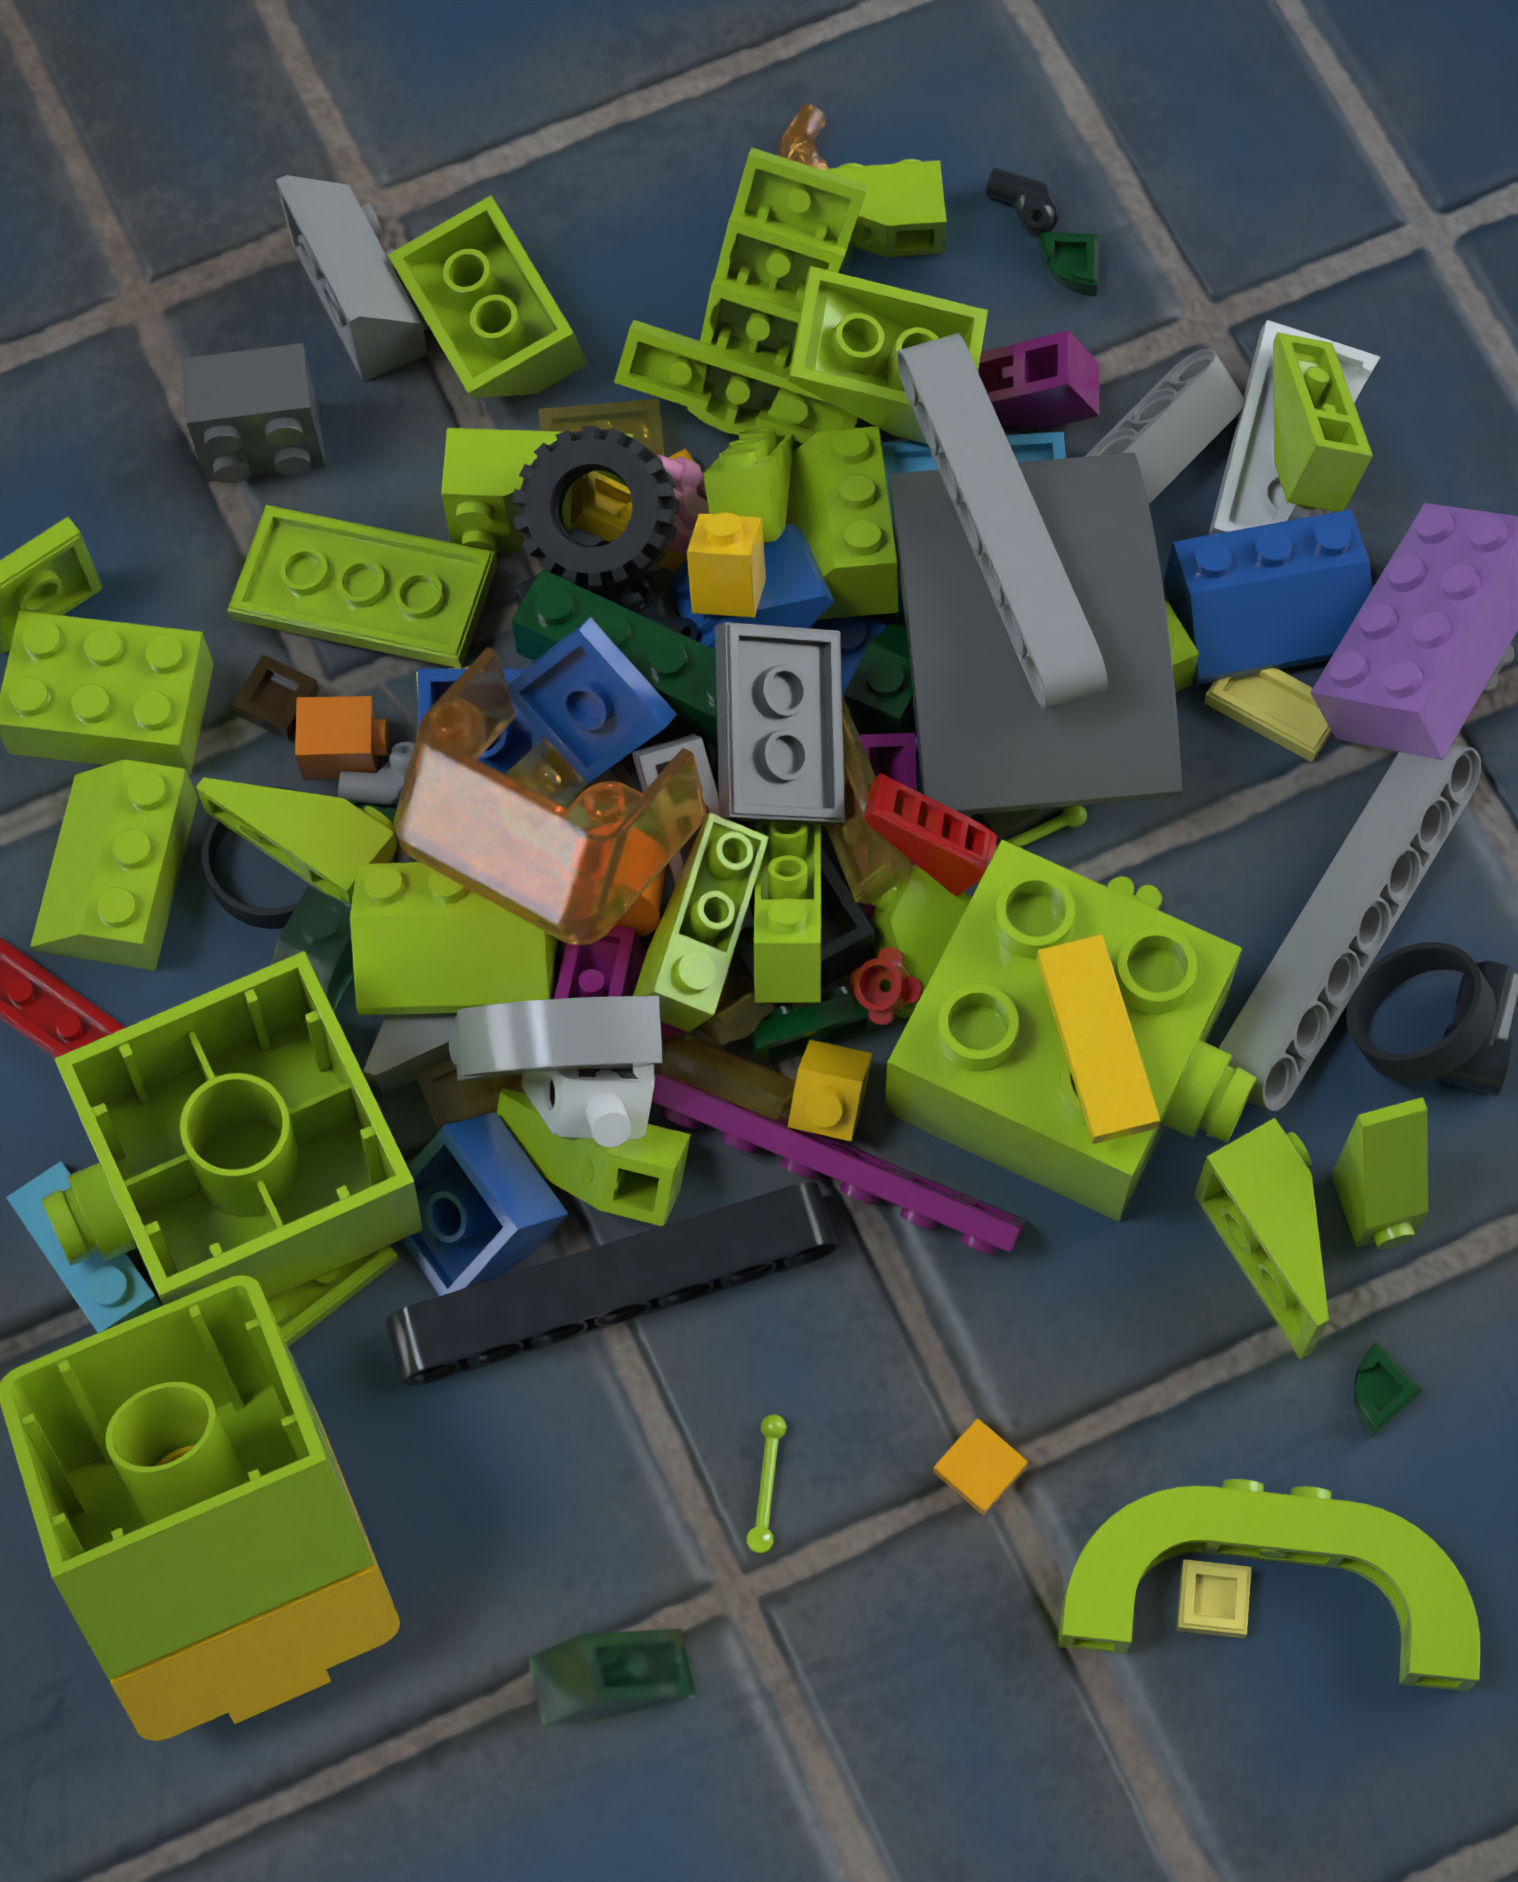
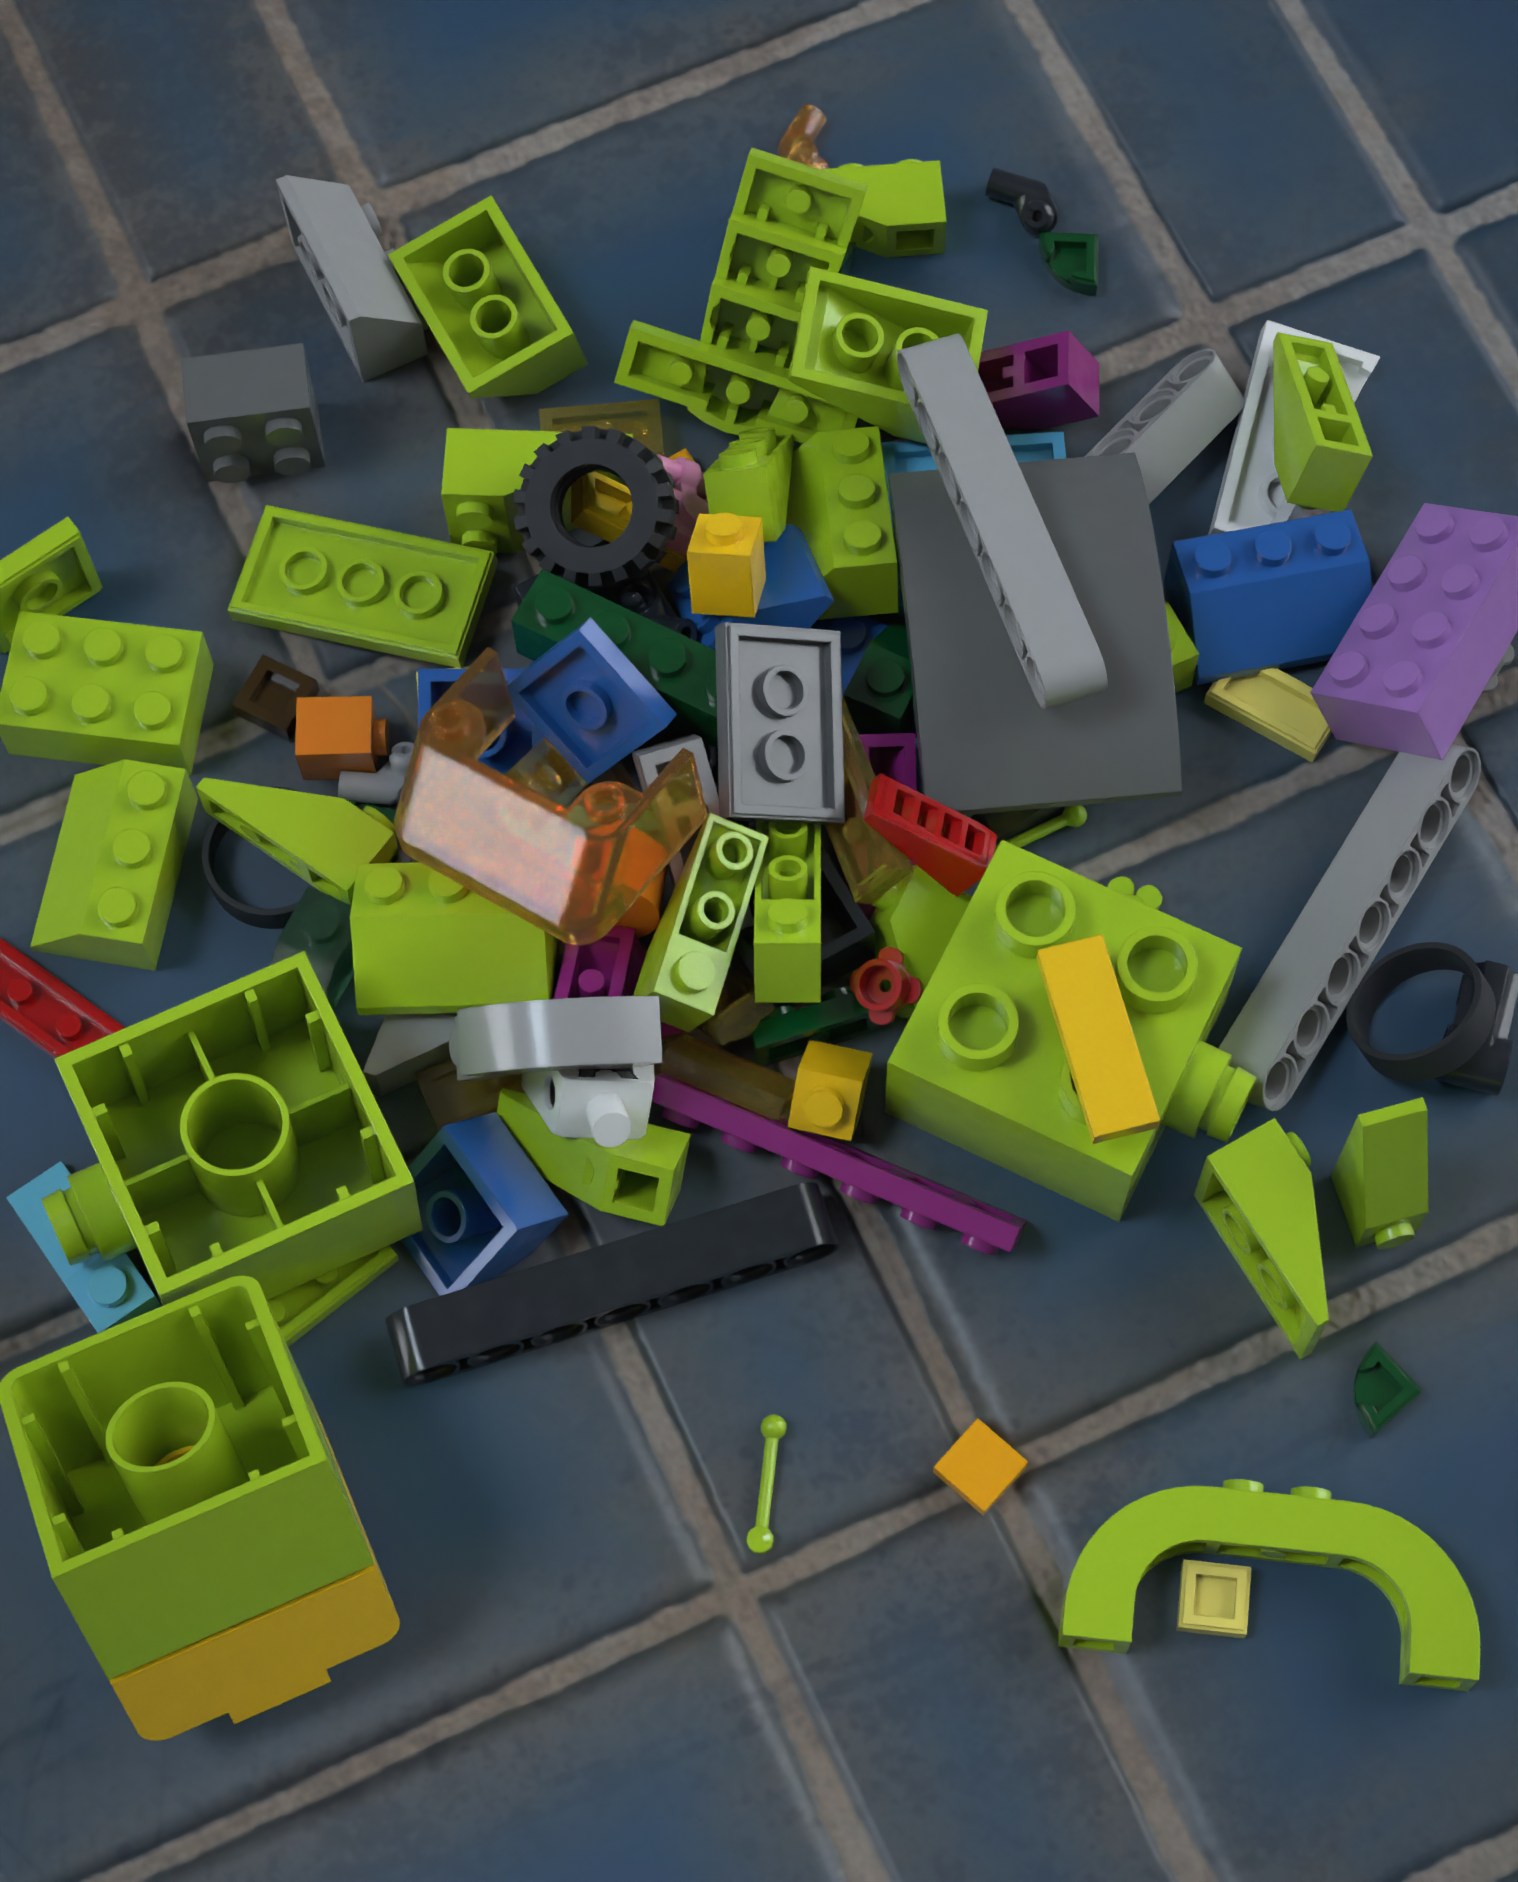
(611, 1675): clear green slope -> none

